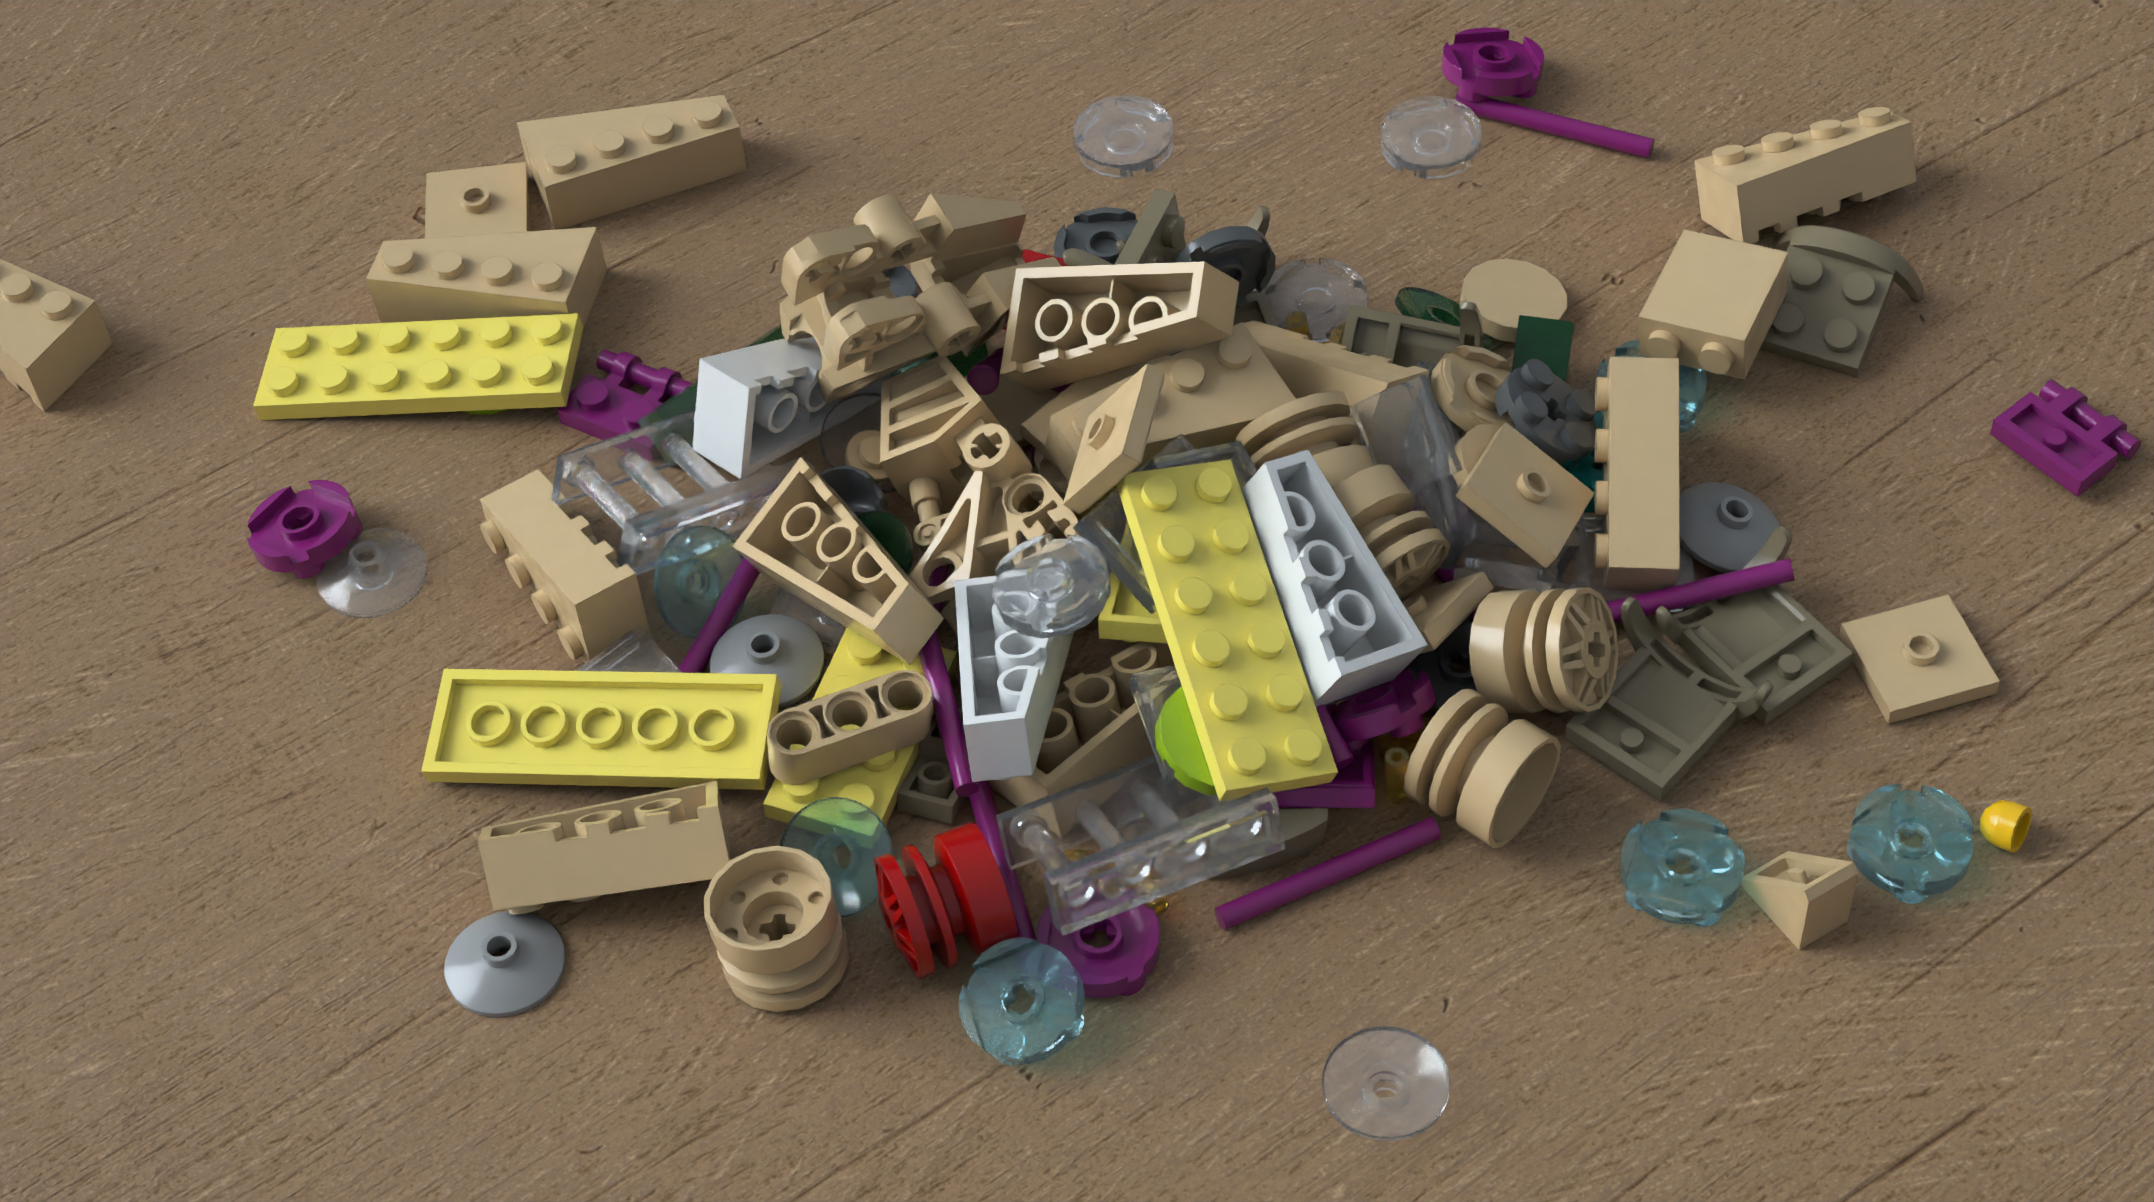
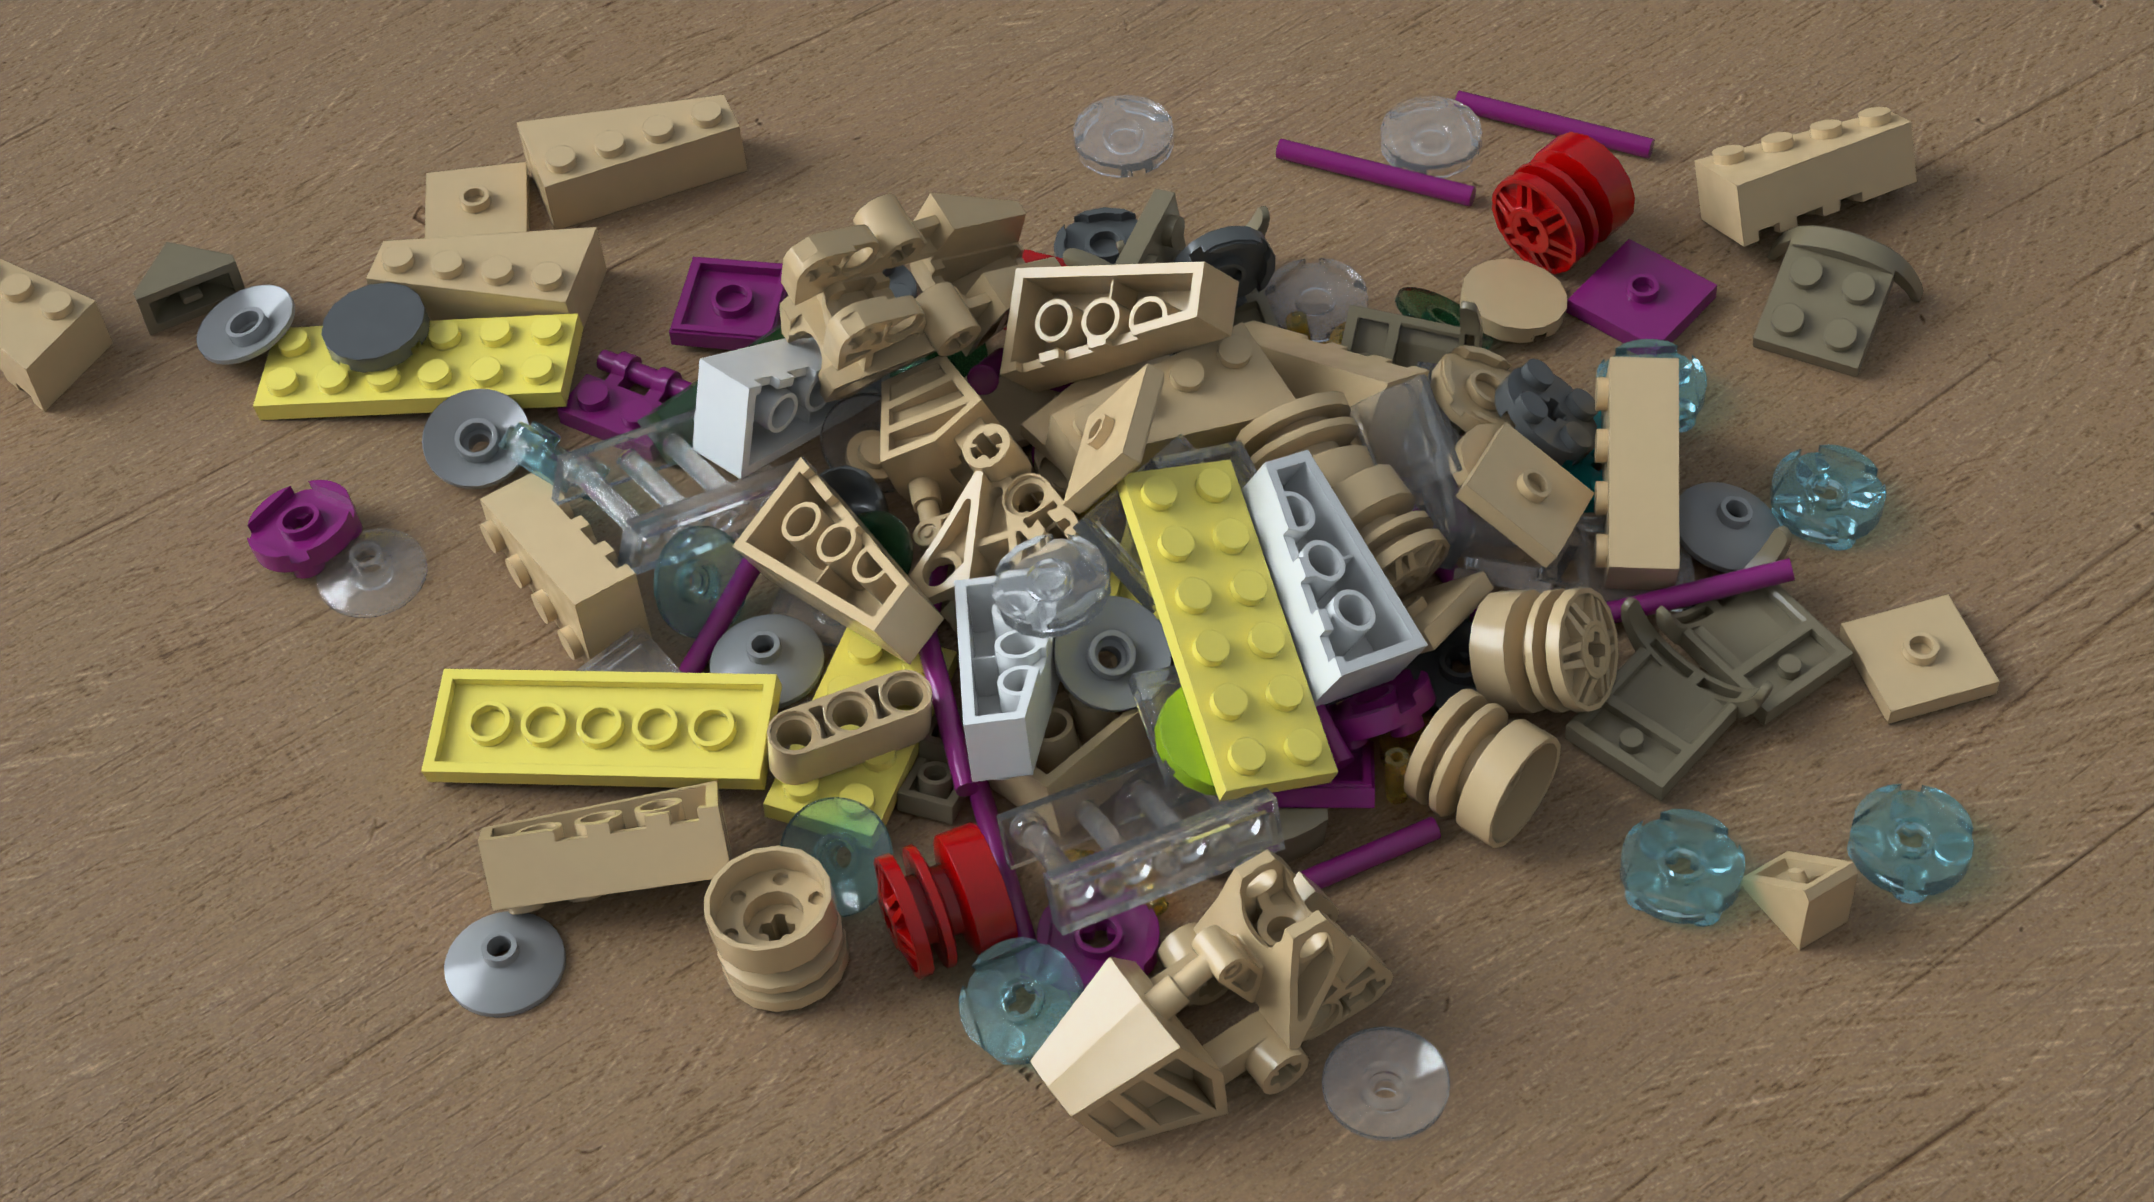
(185, 285): none -> dark tan slope
(245, 324): none -> light grey dish
(375, 327): none -> dark grey tile
(462, 423): none -> light grey dish
(534, 449): none -> clear light blue plate
(727, 303): none -> magenta plate
(1129, 634): none -> light grey dish
(1273, 939): none -> tan piece
(1376, 172): none -> magenta bar
(1491, 65): magenta plate -> none
(1544, 340): dark green panel -> none
(1563, 202): none -> red wheel
(1641, 296): none -> magenta plate
(1713, 303): tan brick -> none
(1822, 520): none -> clear light blue plate
(2006, 824): yellow hinge -> none
(2051, 436): magenta plate -> none

